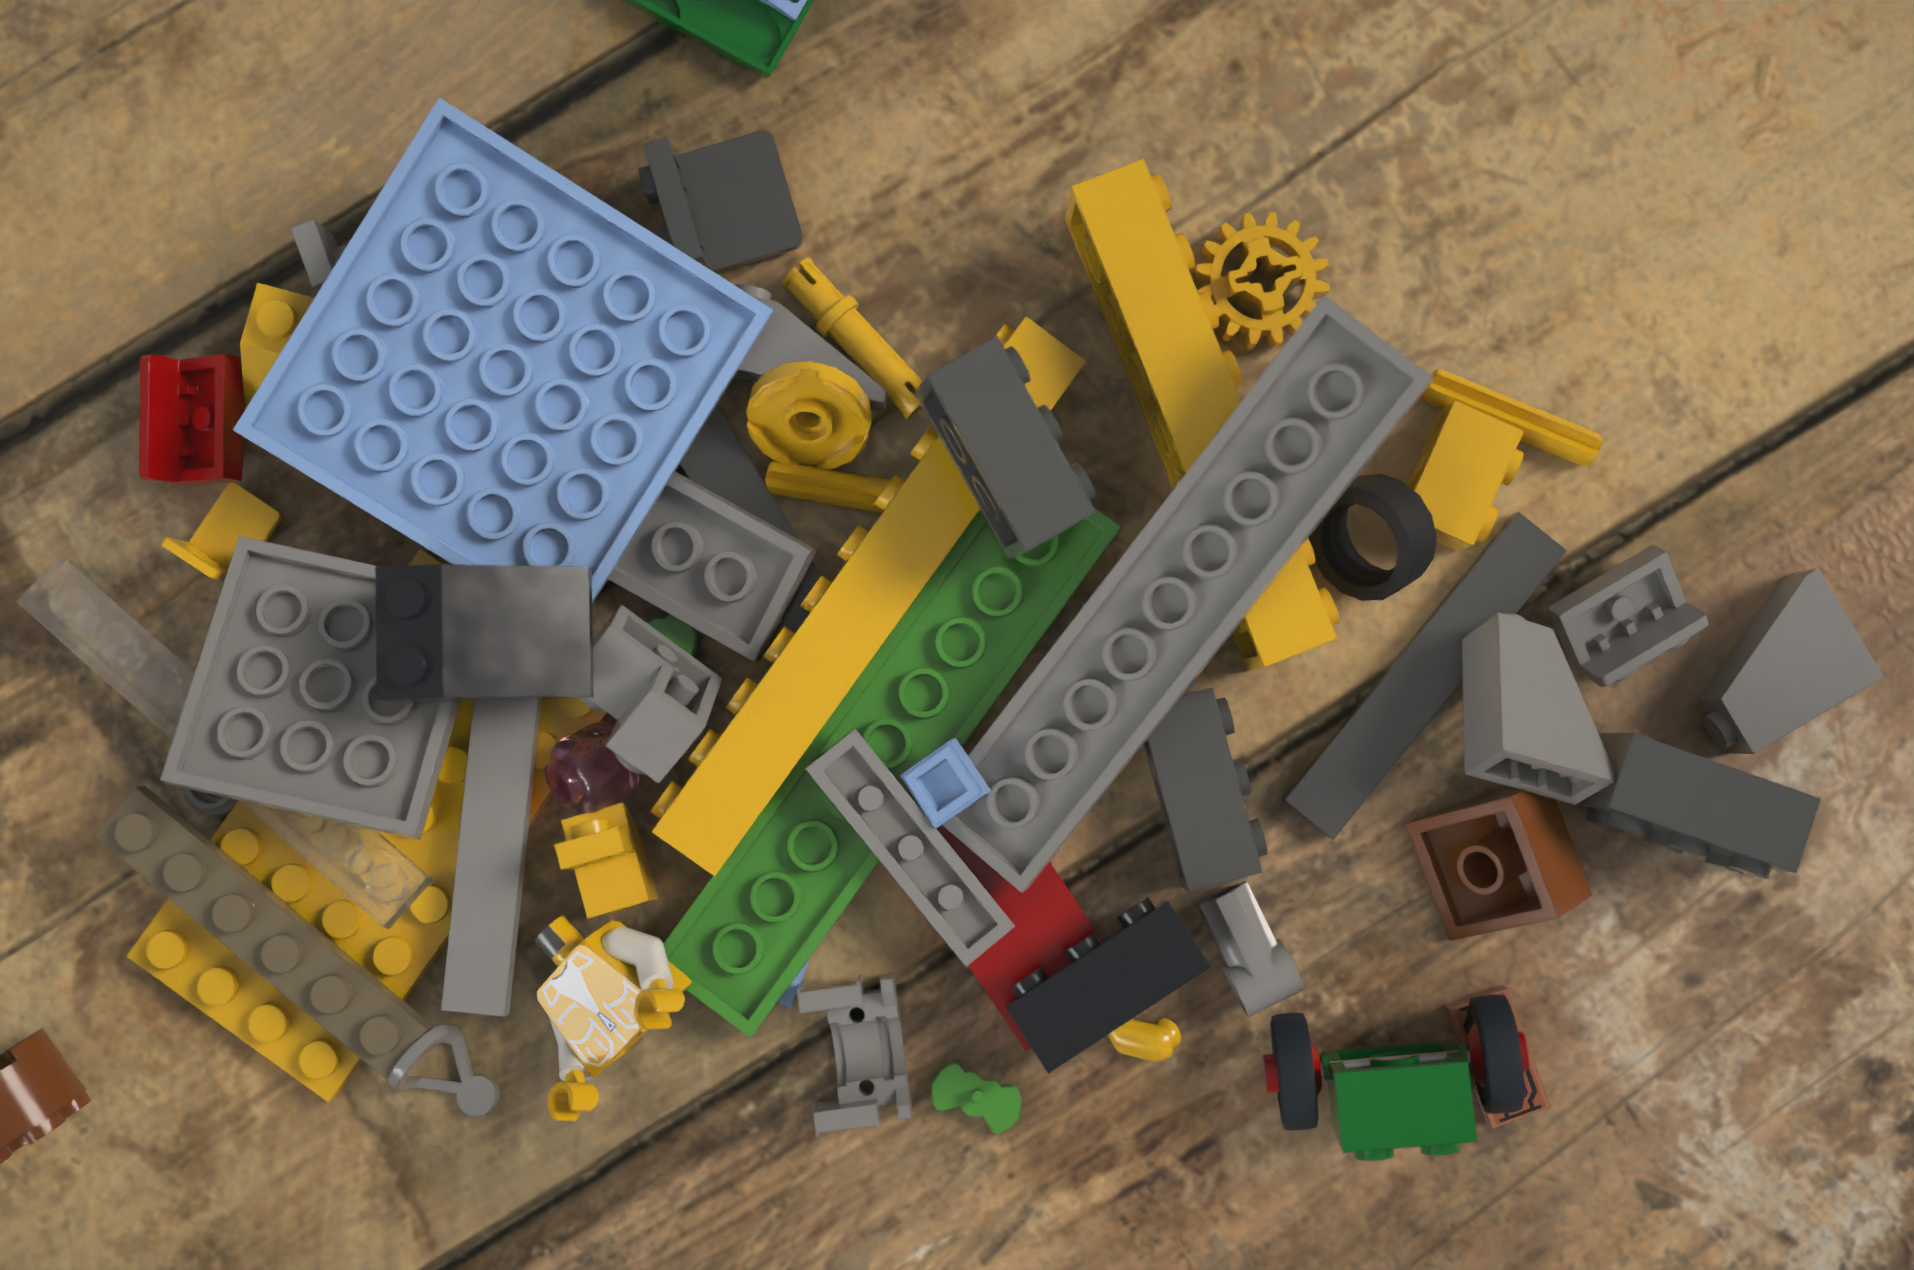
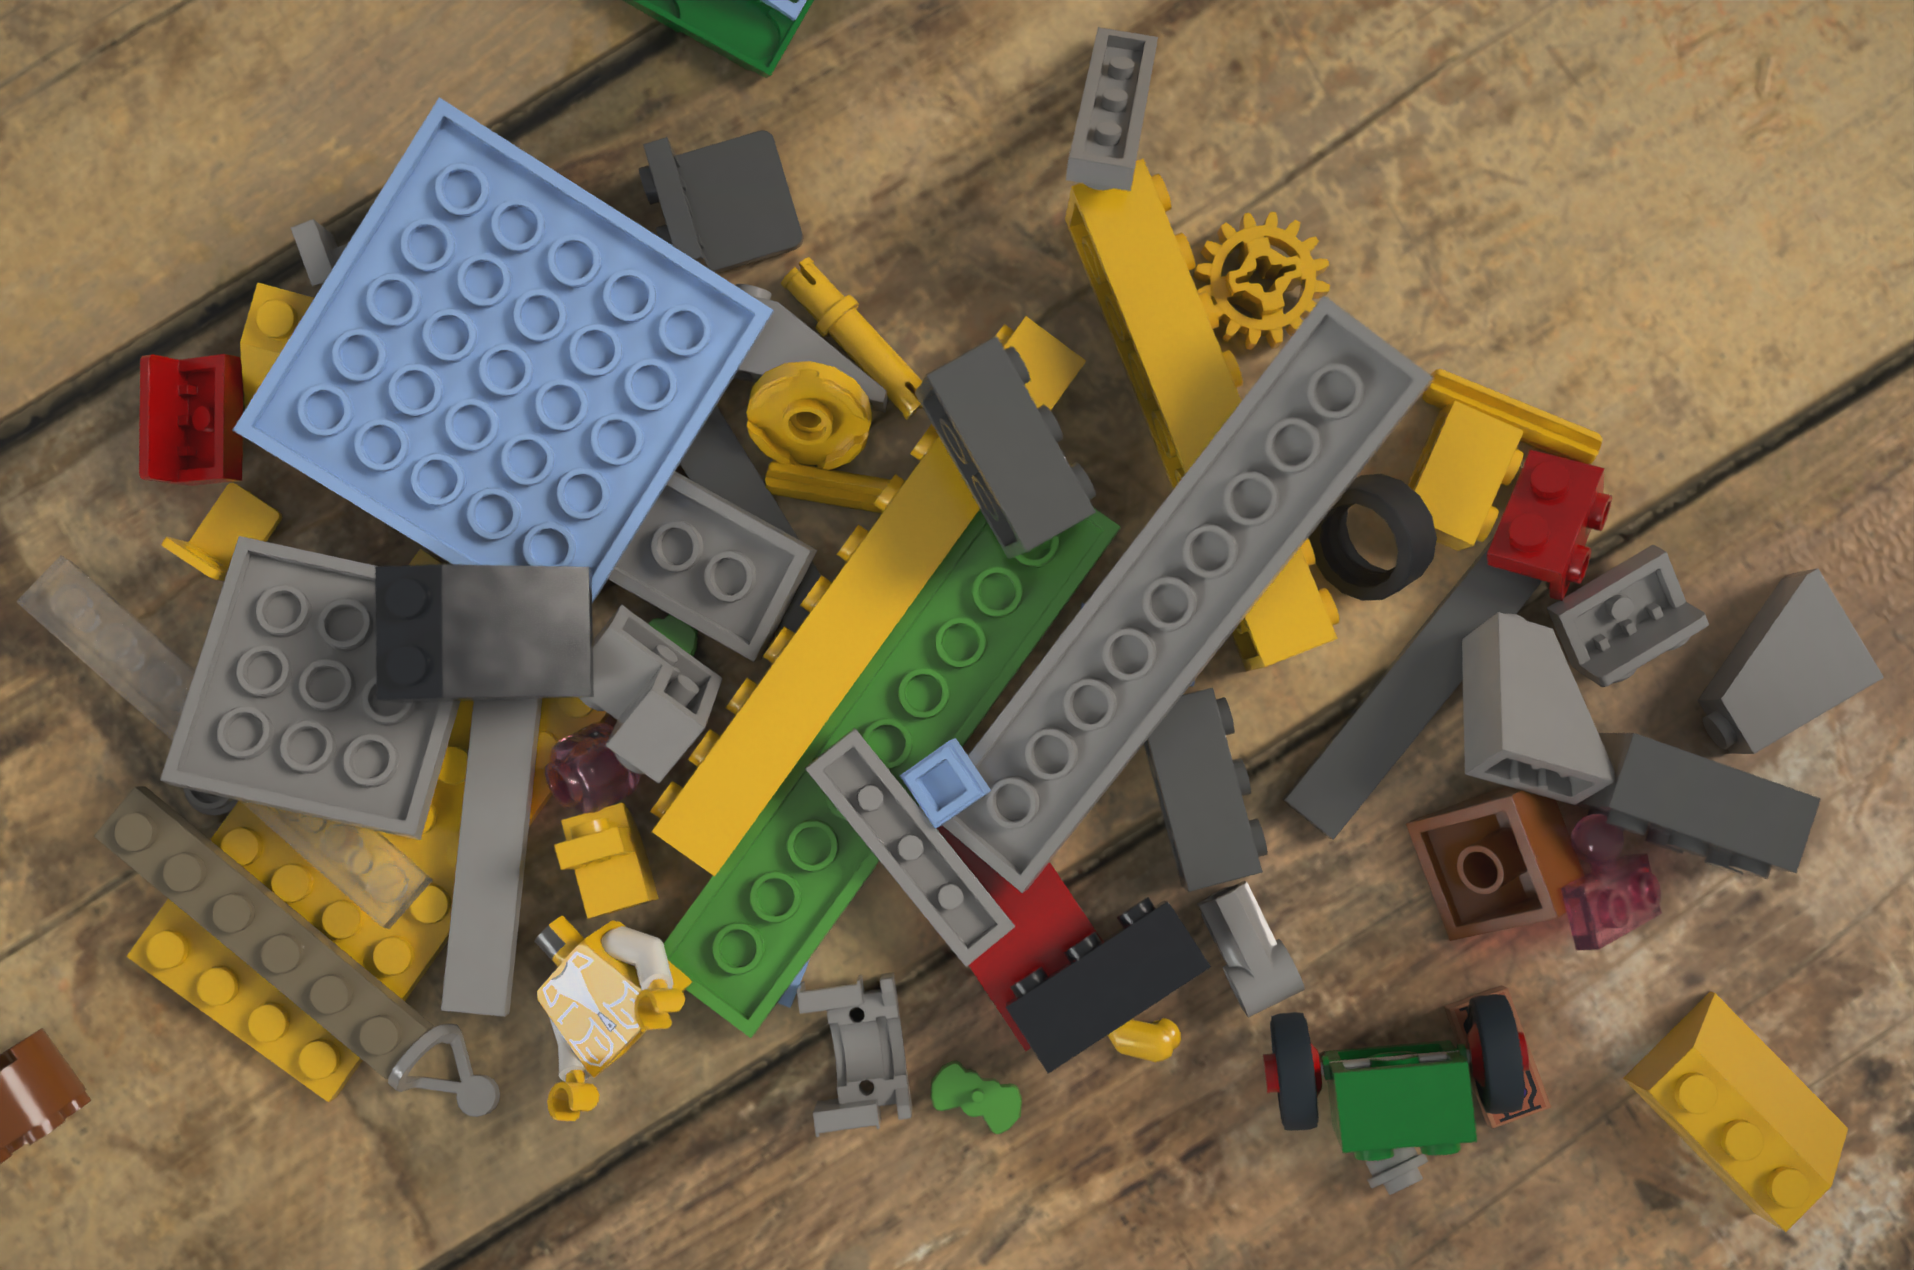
(1112, 110): none -> light grey plate
(1397, 1171): none -> light grey plate
(1550, 521): none -> red bracket
(1615, 894): none -> clear pink plate
(1742, 1112): none -> yellow slope

